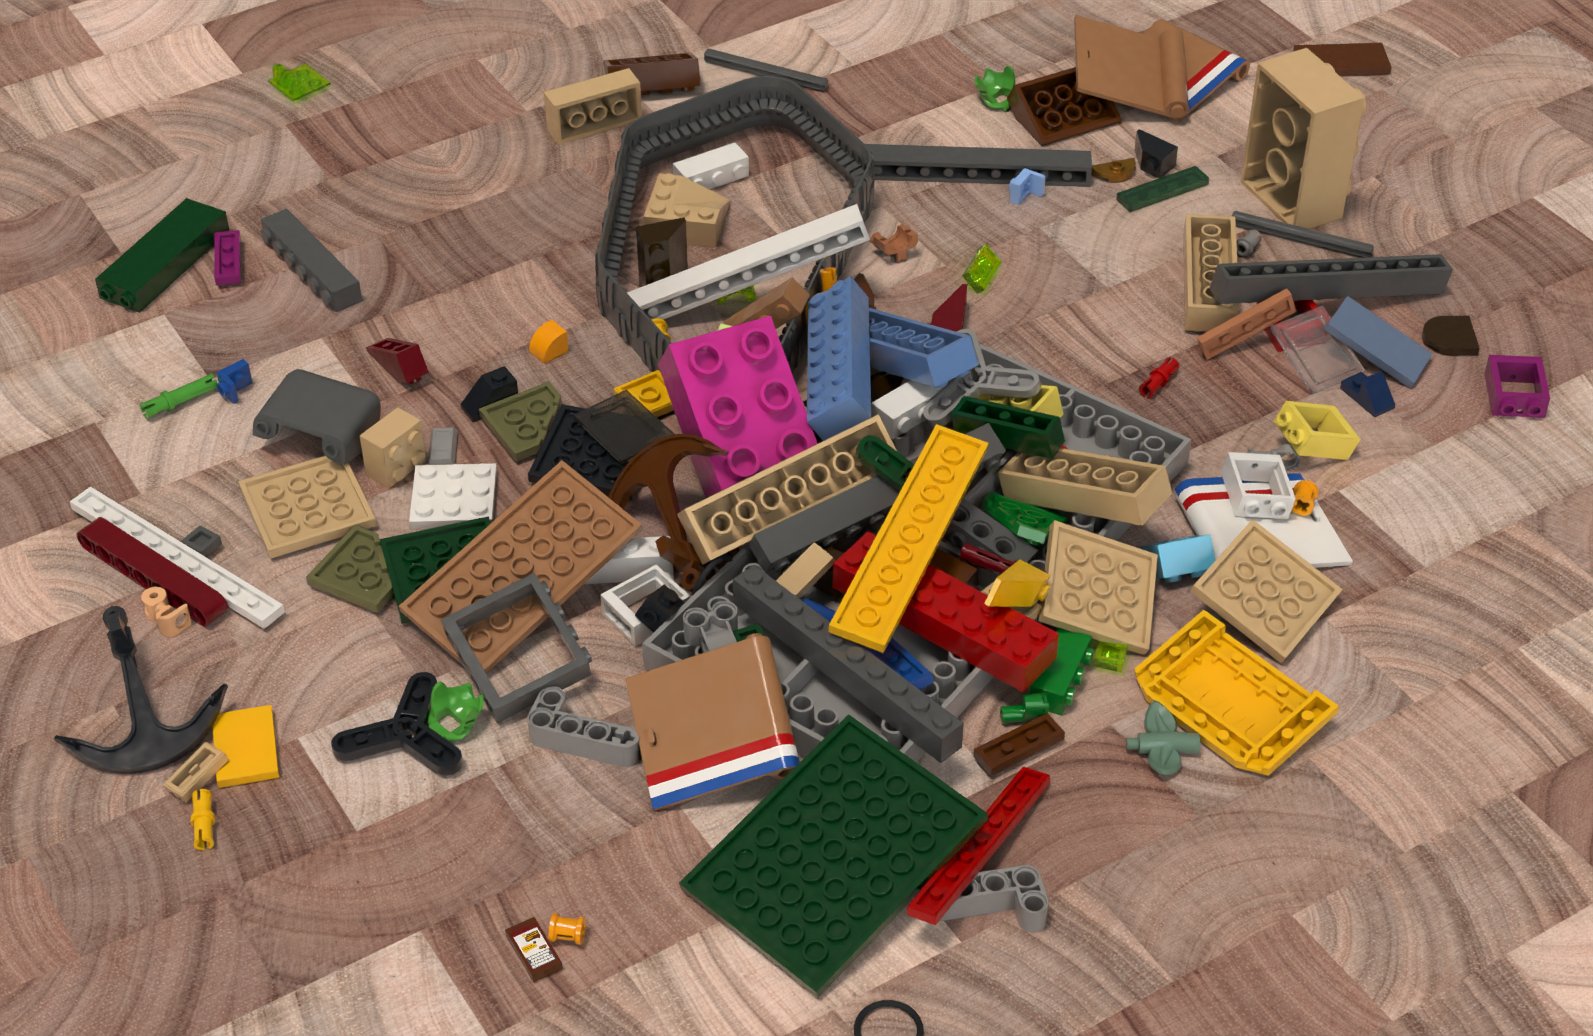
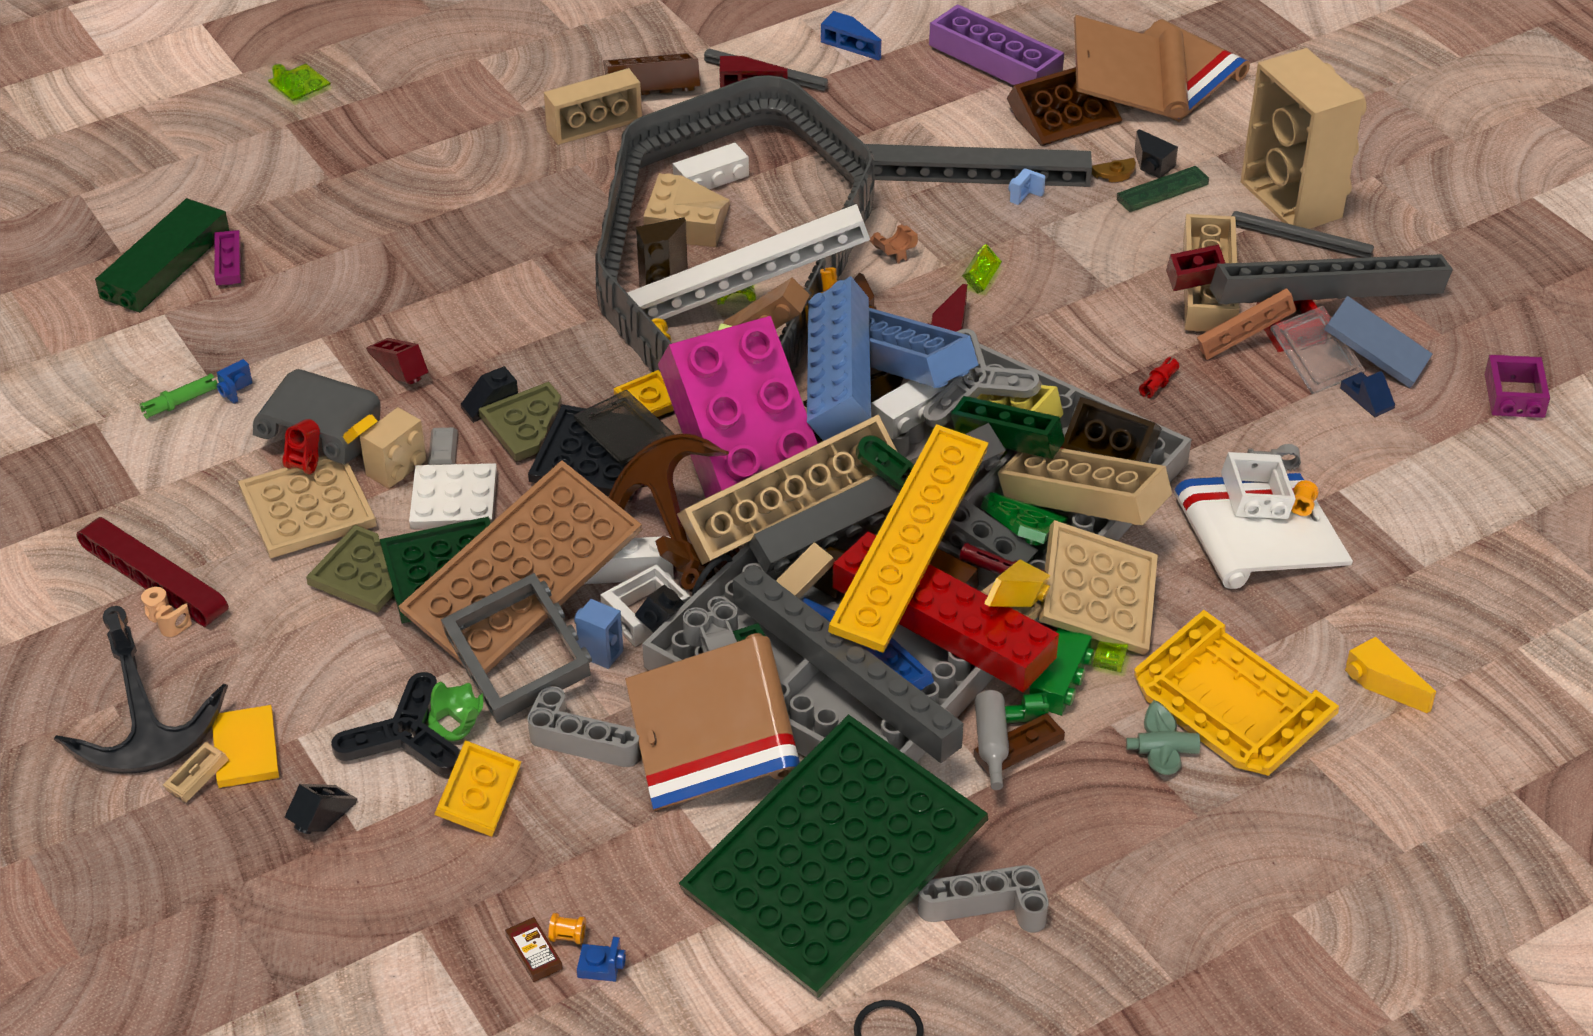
(202, 541): dark grey plate -> none
(202, 819): yellow pin -> none
(239, 594): white plate -> none
(302, 450): none -> red piece
(311, 260): dark grey brick -> none
(318, 807): none -> black slope
(359, 428): none -> yellow tile
(478, 788): none -> yellow tile
(549, 342): light orange brick -> none
(600, 632): none -> medium blue brick
(601, 961): none -> blue bracket
(740, 67): none -> dark red slope
(850, 35): none -> blue slope
(956, 875): red tile -> none
(992, 733): none -> light grey piece
(993, 46): none -> medium lavender brick
(994, 85): bright green helmet -> none
(1110, 432): none -> dark brown slope
(1182, 557): medium azure slope -> none
(1193, 267): none -> dark red brick
(1247, 243): light grey pin -> none
(1266, 590): tan plate -> none
(1334, 435): light yellow window -> none
(1352, 58): reddish brown tile -> none
(1386, 674): none -> yellow slope
(1451, 335): dark brown tile -> none

